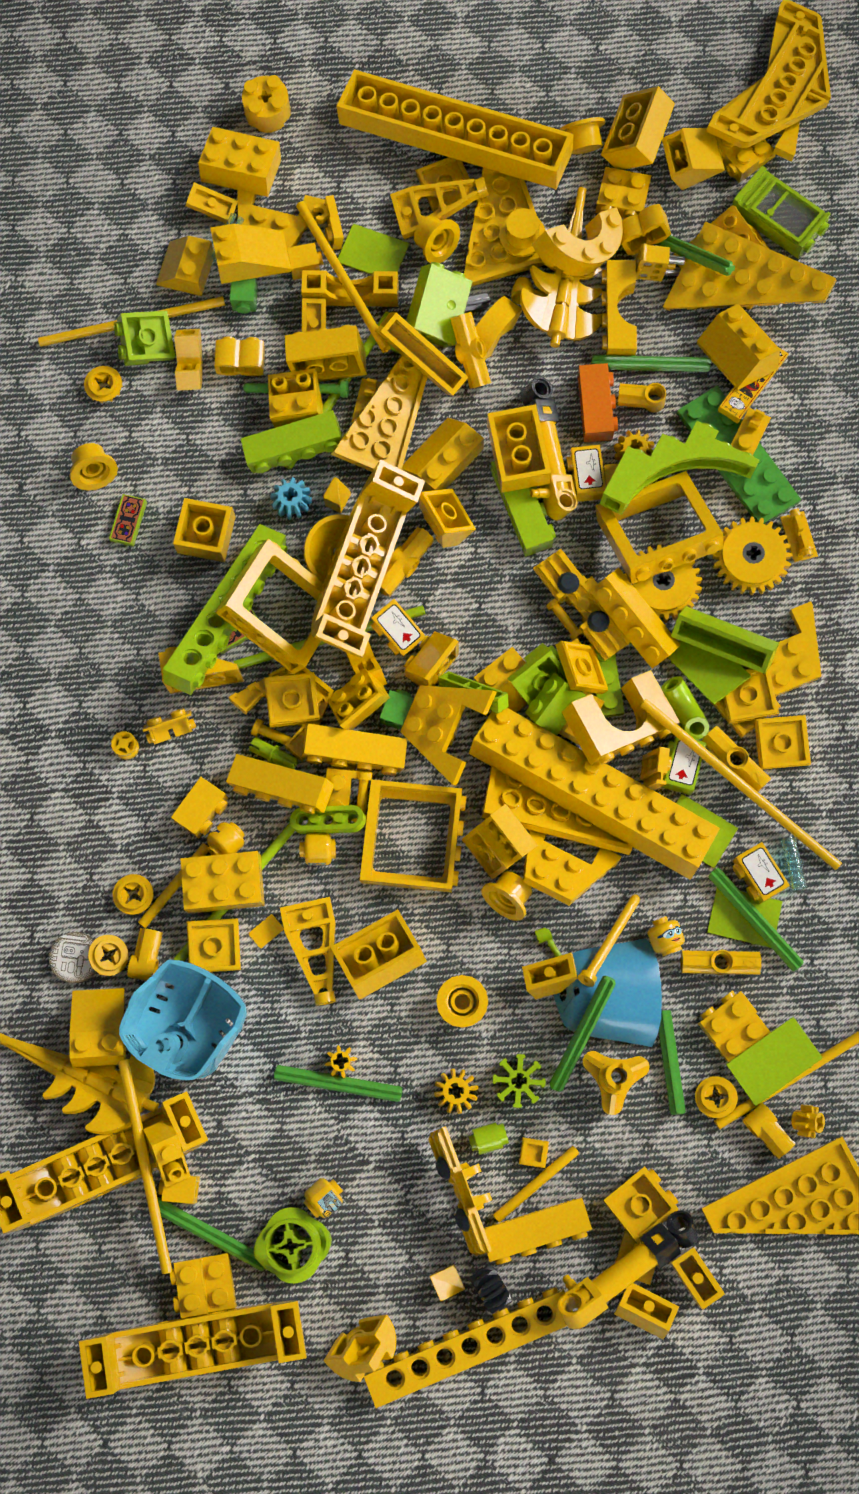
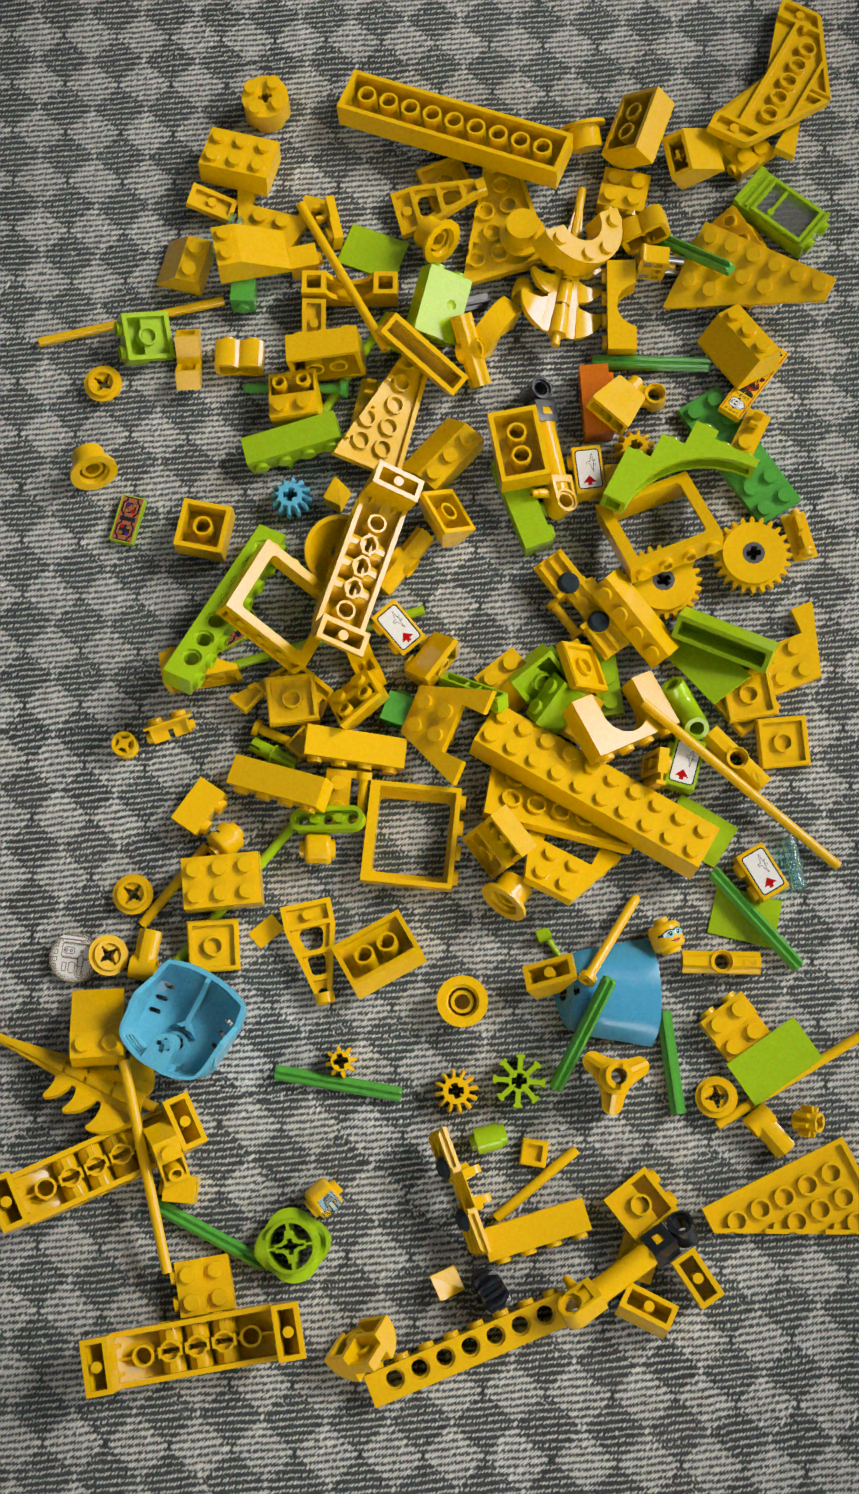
(618, 402): none -> yellow torso

